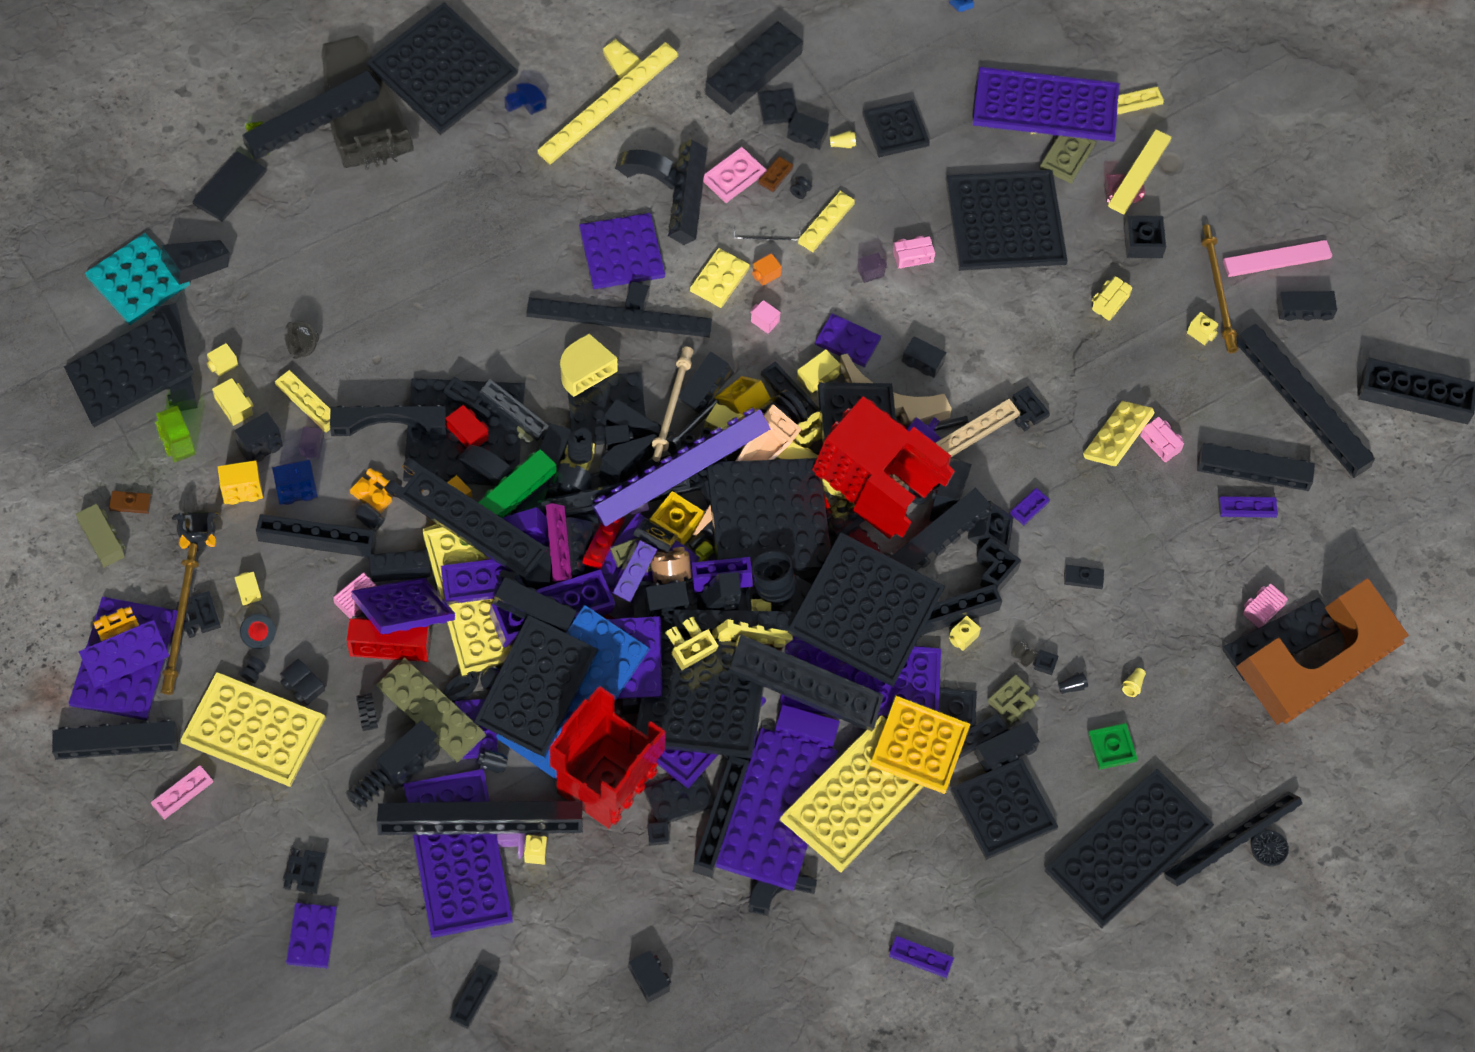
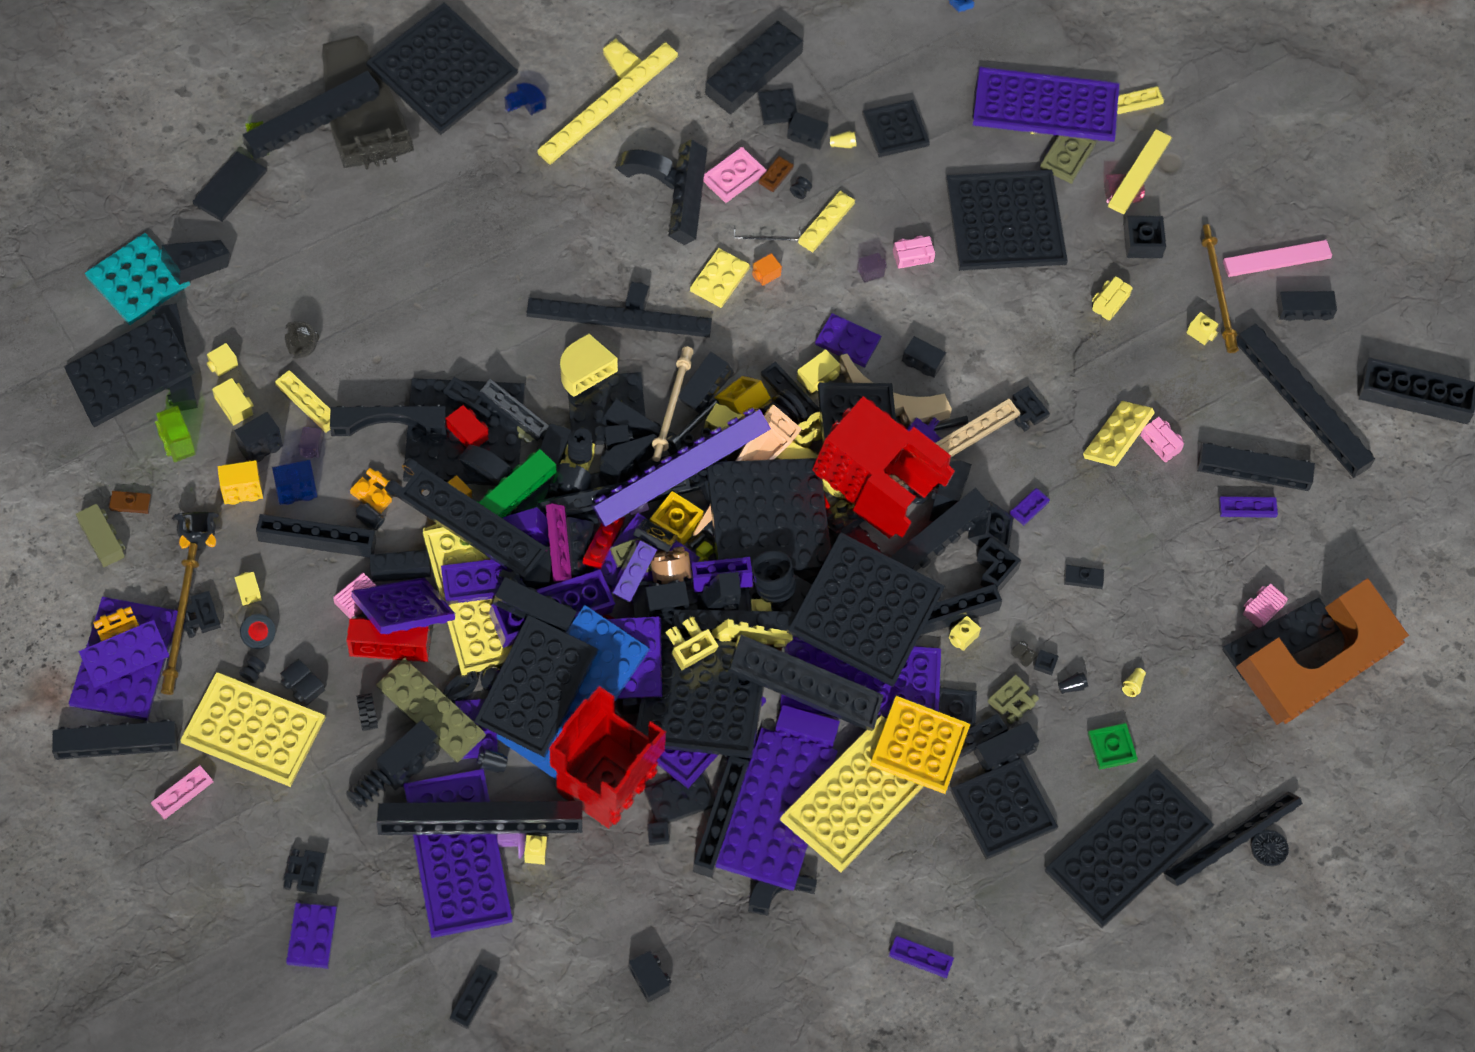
(621, 251): dark purple plate -> none
(765, 316): bright pink brick -> none

